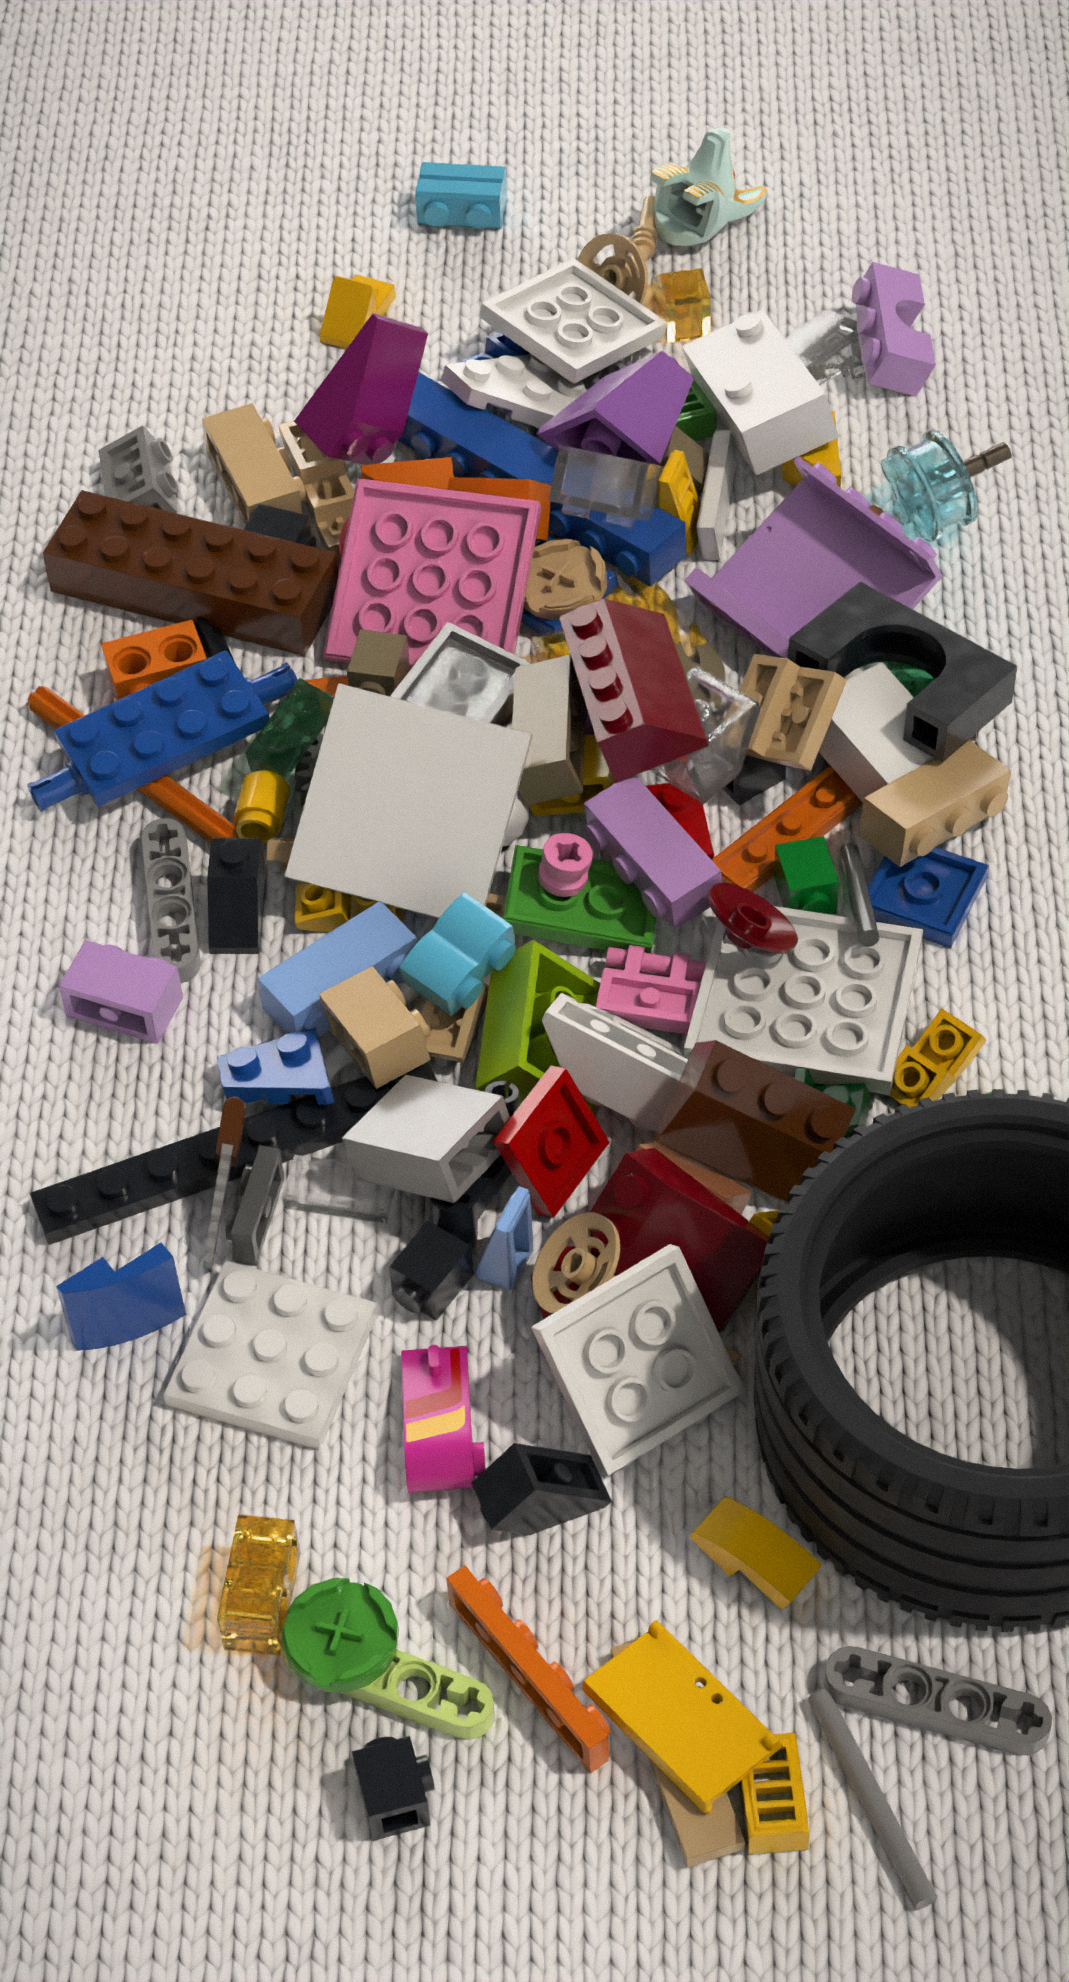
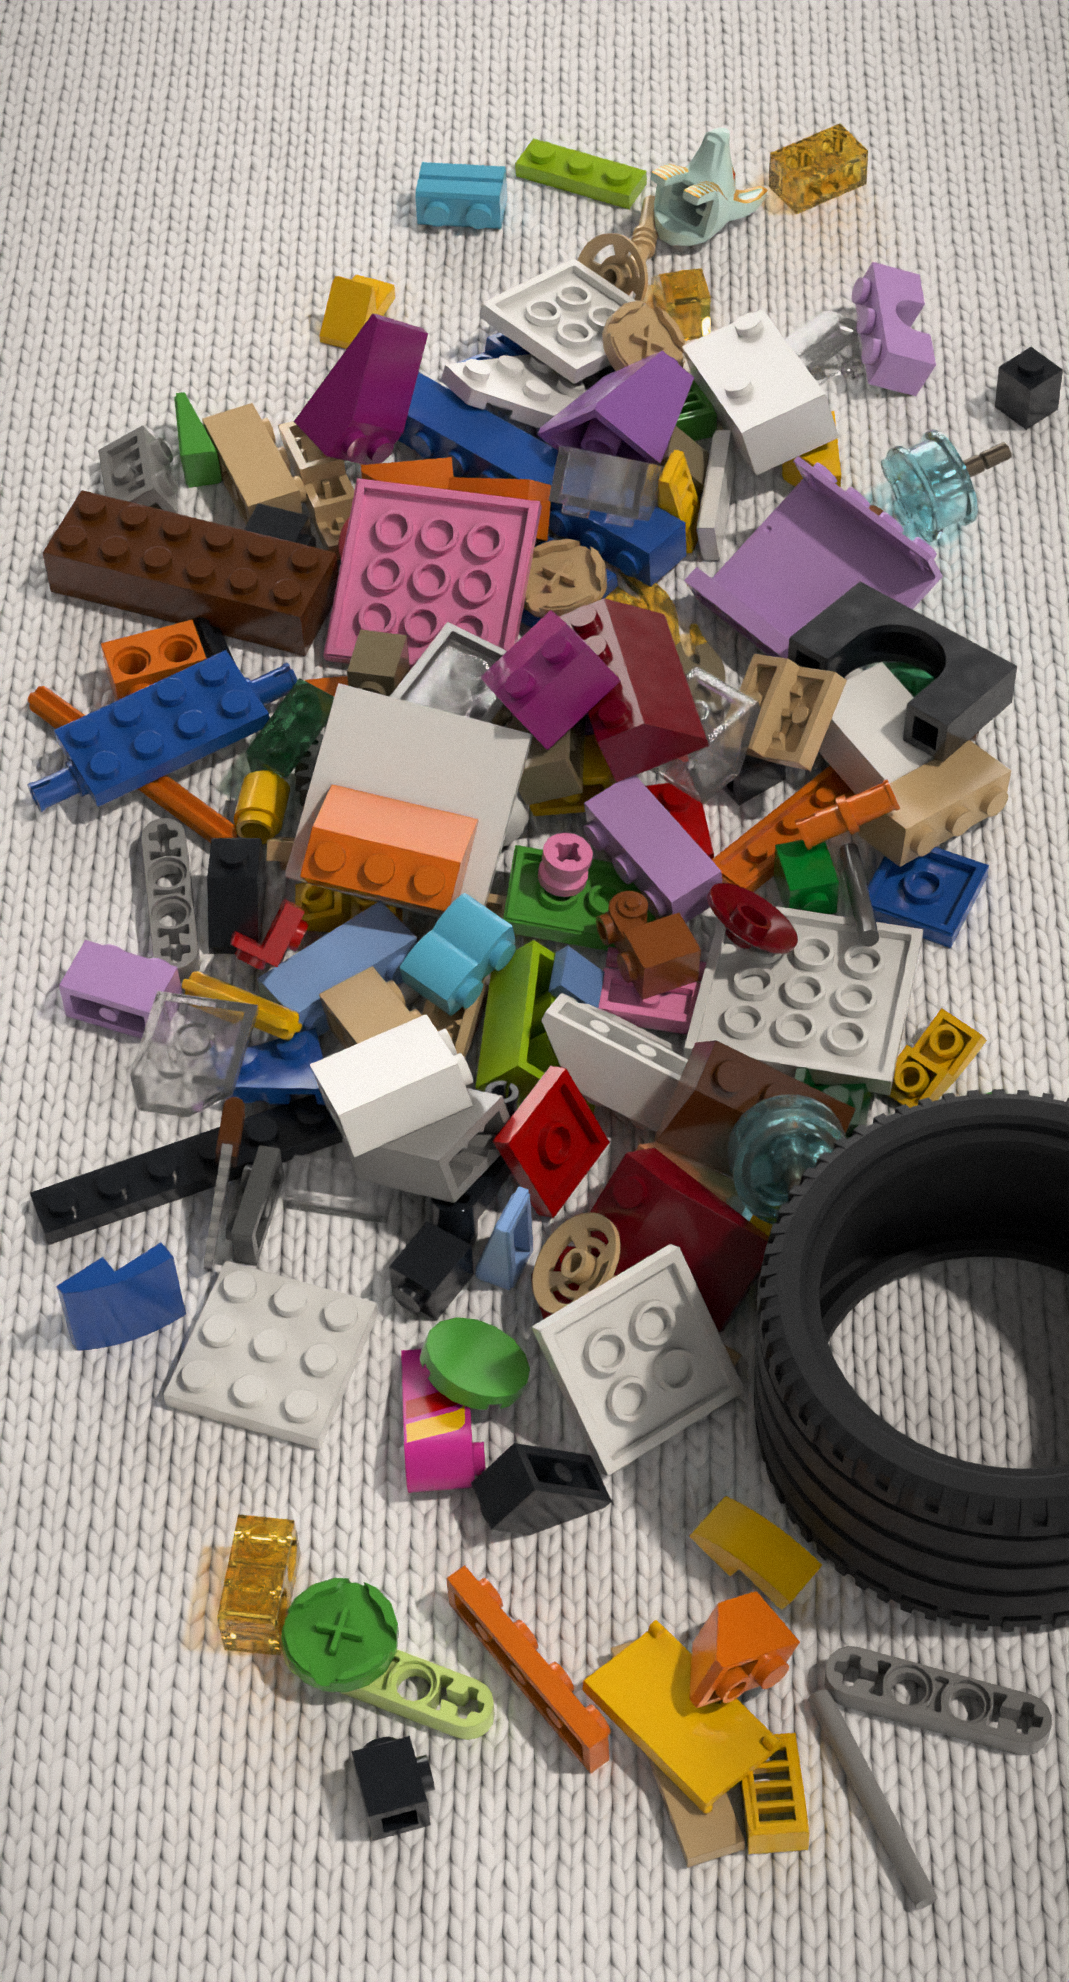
(190, 1053): none -> clear slope
(196, 449): none -> bright green slope
(271, 1016): none -> yellow axle
(285, 932): none -> red bracket
(389, 850): none -> orange slope
(393, 1084): none -> white brick
(475, 1363): none -> bright green tile
(550, 679): none -> magenta slope
(576, 977): none -> medium blue tile
(581, 173): none -> lime plate
(639, 332): none -> tan tile
(651, 954): none -> dark orange brick
(739, 1650): none -> orange slope
(774, 1148): none -> clear light blue wheel
(818, 168): none -> clear yellow brick
(847, 814): none -> orange pin
(1028, 388): none -> black brick

